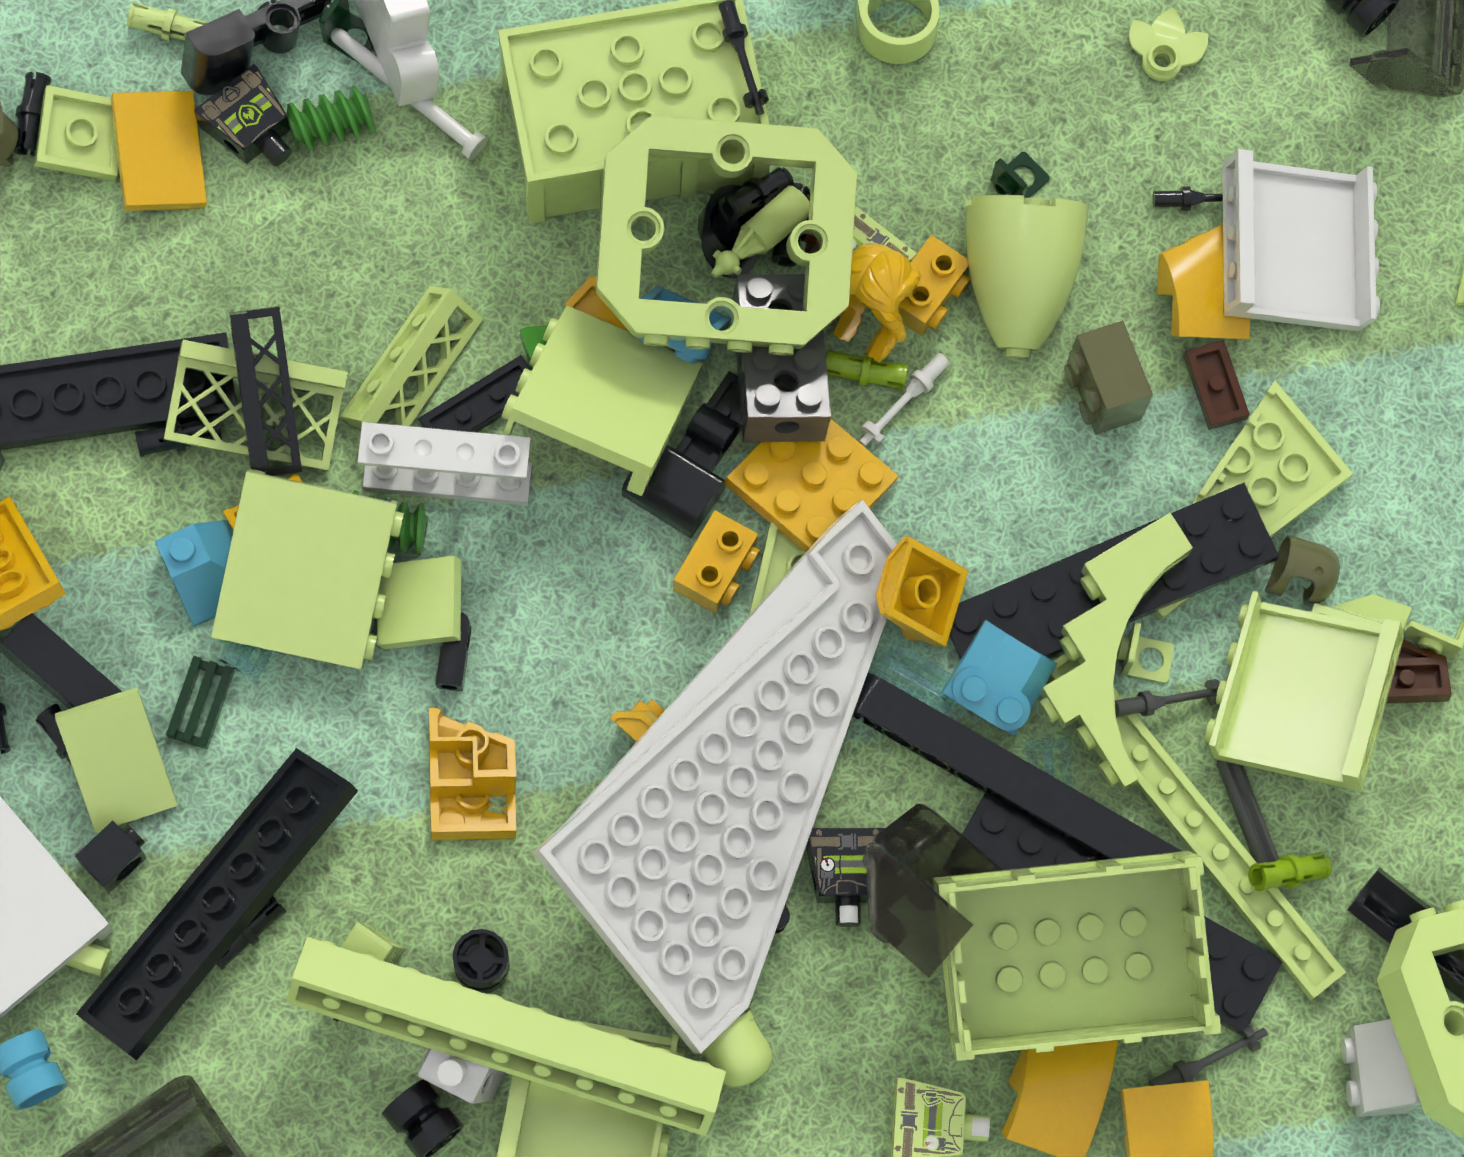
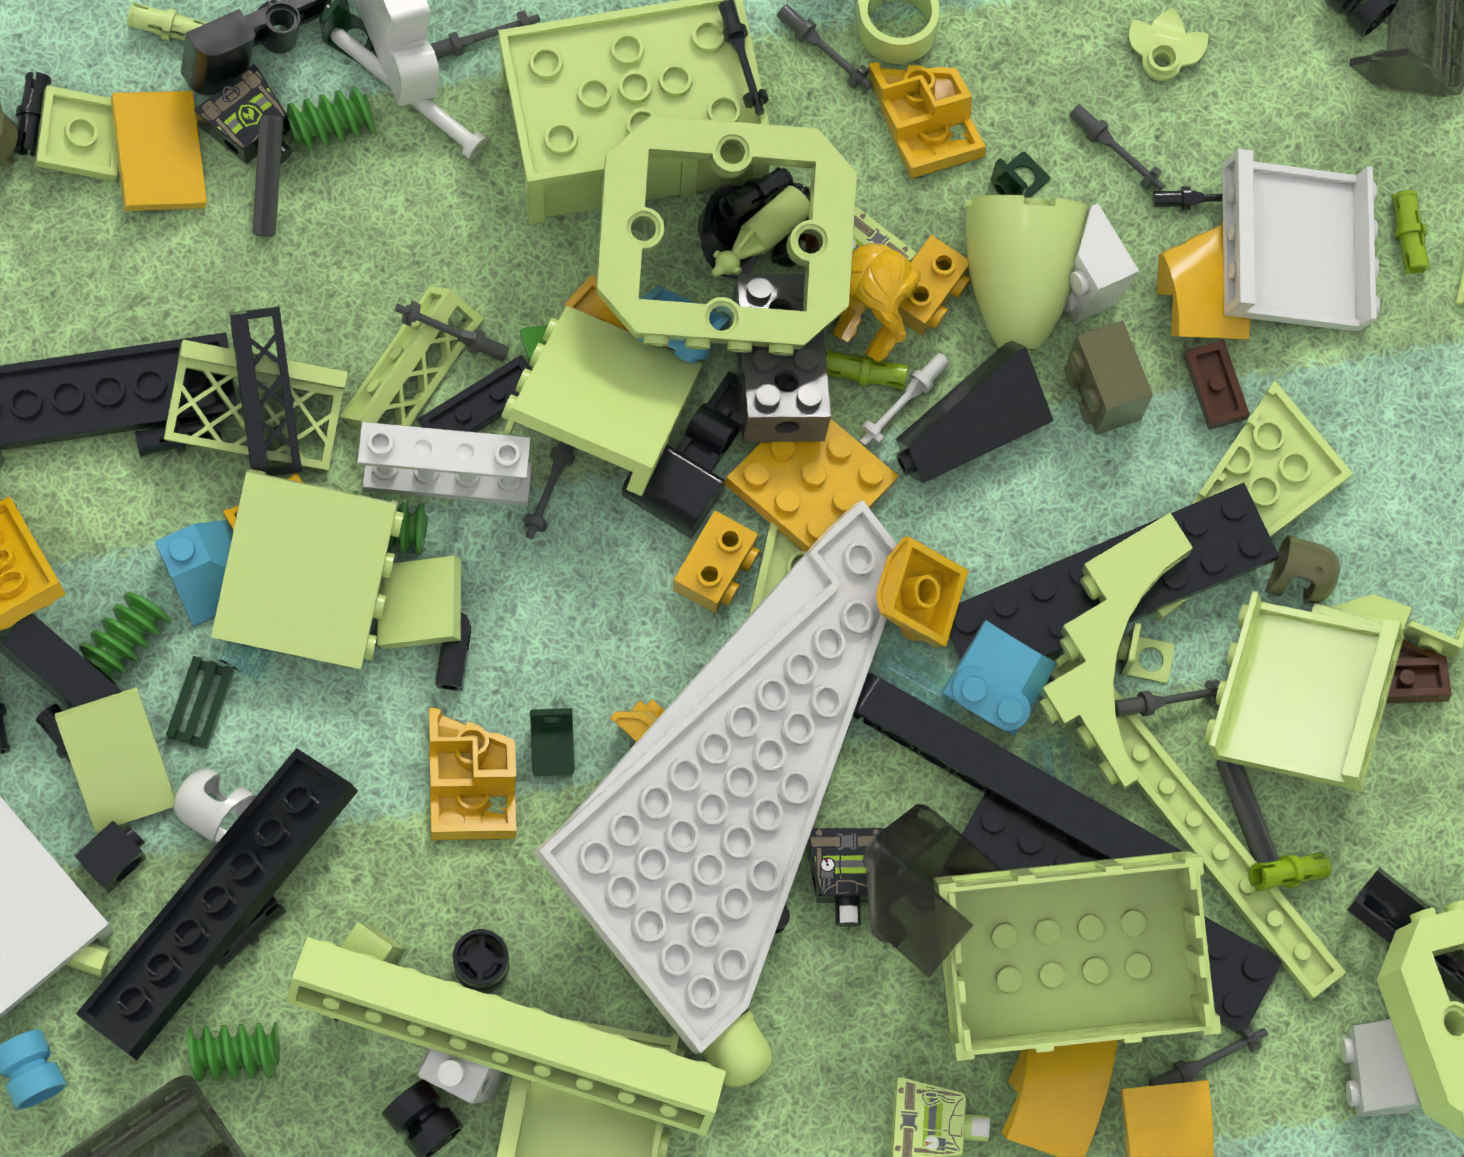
(123, 634): none -> bright green piece
(201, 811): none -> white helmet
(234, 1052): none -> bright green piece
(267, 176): none -> dark grey axle
(454, 43): none -> dark grey piece
(475, 341): none -> dark grey piece
(552, 742): none -> dark green bracket
(562, 456): none -> dark grey piece
(806, 31): none -> dark grey piece
(920, 110): none -> yellow slope
(977, 416): none -> black slope
(1098, 132): none -> dark grey piece
(1100, 268): none -> white slope
(1410, 232): none -> lime pin

